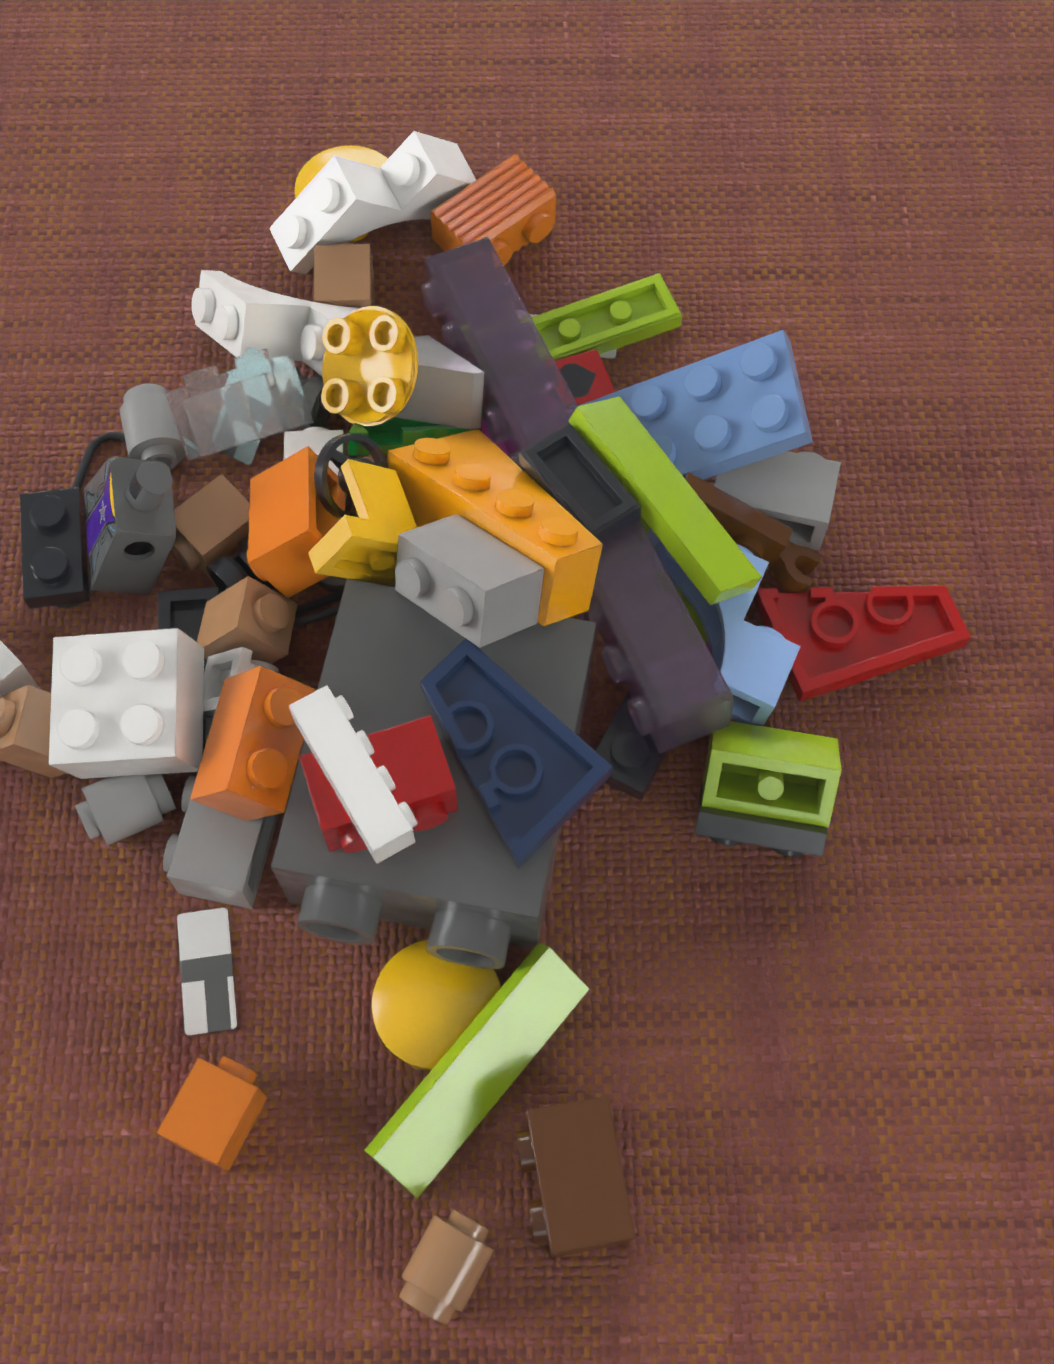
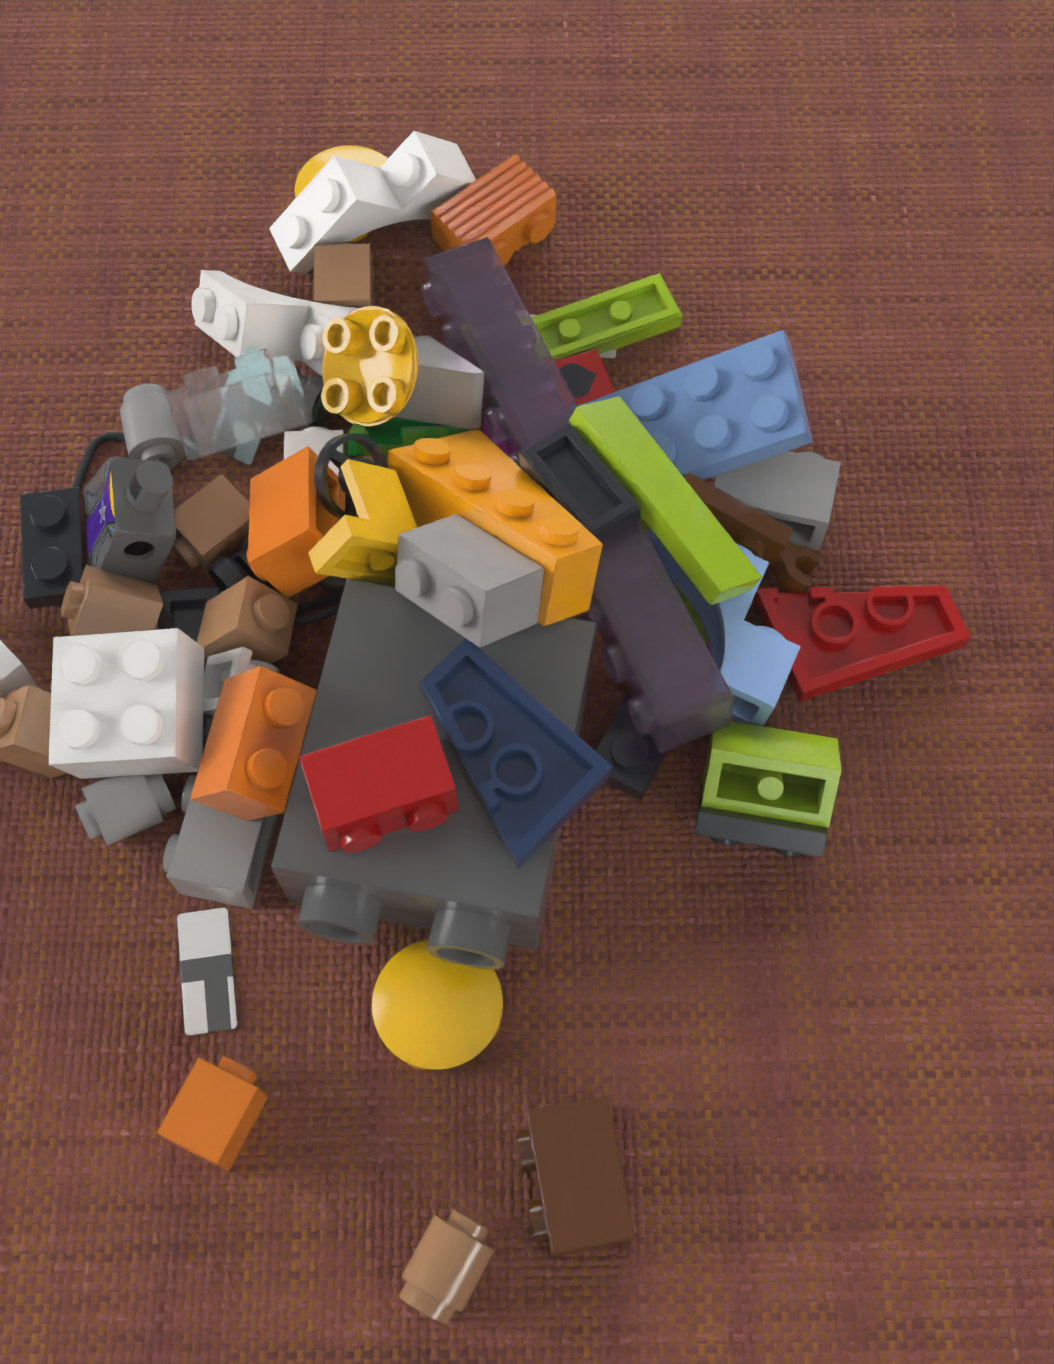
(110, 604): none -> medium nougat brick
(352, 774): white piece -> none
(477, 1070): tile -> none

